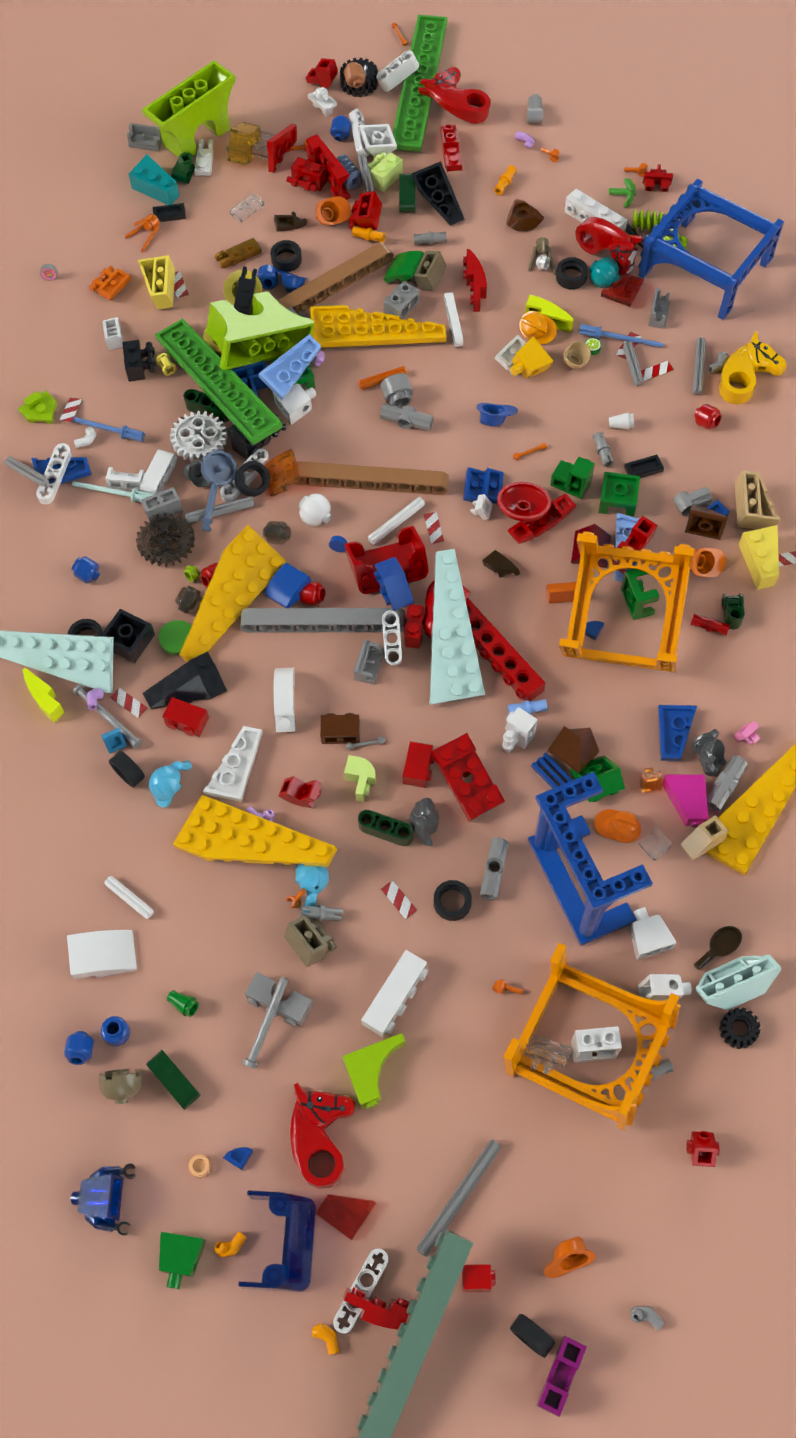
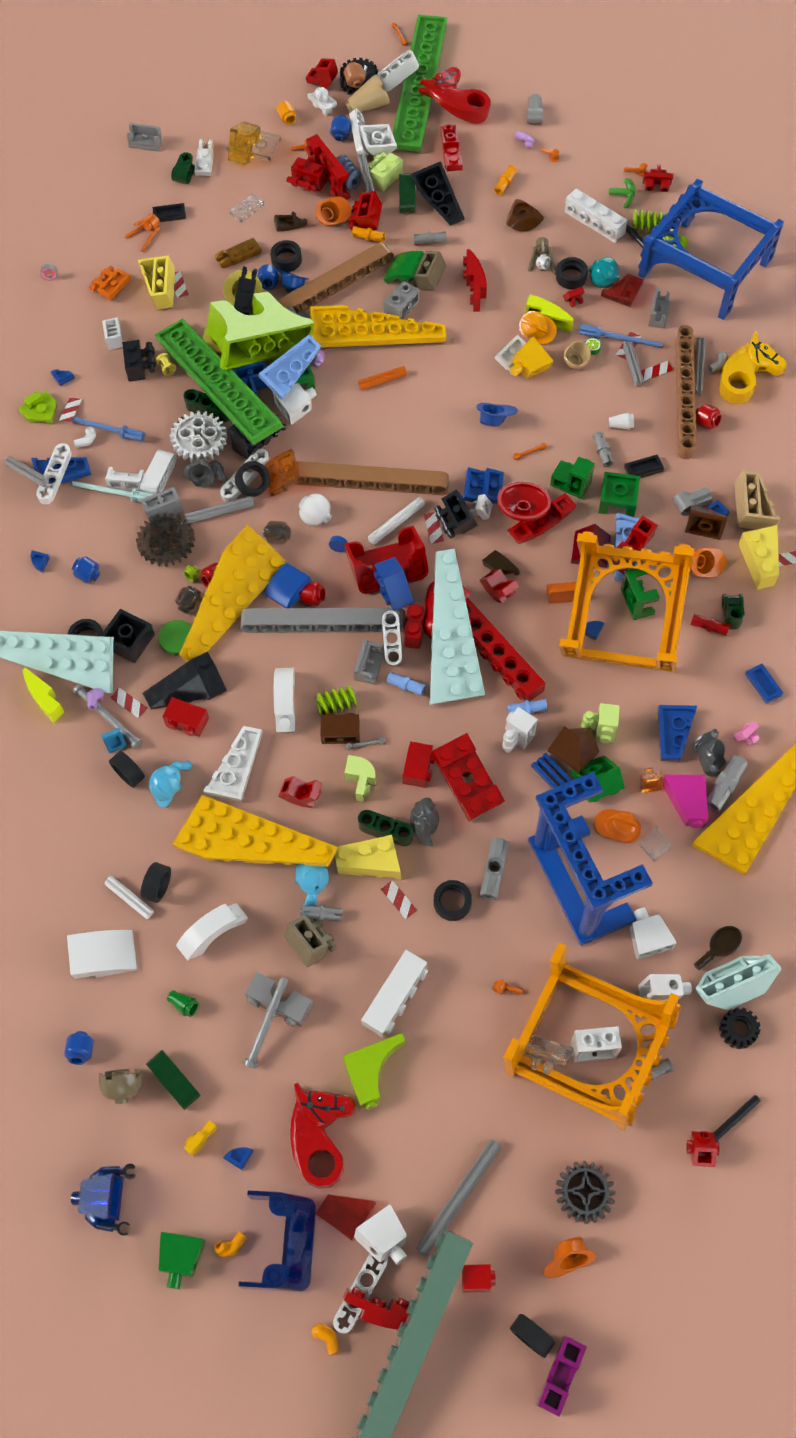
(39, 560): none -> blue tile
(62, 376): none -> blue tile
(115, 1031): blue head -> none
(153, 181): teal wedge -> none
(155, 882): none -> black tyre
(193, 102): lime piece -> none
(196, 1141): none -> yellow plate
(199, 1166): light nougat tile -> none
(208, 928): none -> white arch
(218, 470): sand blue piece -> none
(268, 815): lavender arm -> none
(279, 145): red wing -> none
(286, 112): none -> light orange brick
(296, 899): orange hand -> none
(336, 700): none -> lime piece
(368, 96): none -> tan cone
(369, 858): none -> light yellow wedge
(383, 1236): none -> white torso
(397, 390): light grey piece -> none
(406, 417): light grey piece -> none
(406, 683): none -> light blue pin
(453, 319): white beam -> none
(459, 513): none -> black brick
(498, 586): none -> red brick
(574, 294): none -> red tile
(594, 1192): none -> dark grey gear
(599, 235): red animal -> none
(604, 722): none -> yellowish green brick
(646, 1313): light grey arm -> none
(685, 392): none -> medium nougat beam
(704, 838): tan slope -> none
(736, 1117): none -> black bar
(764, 683): none -> blue tile

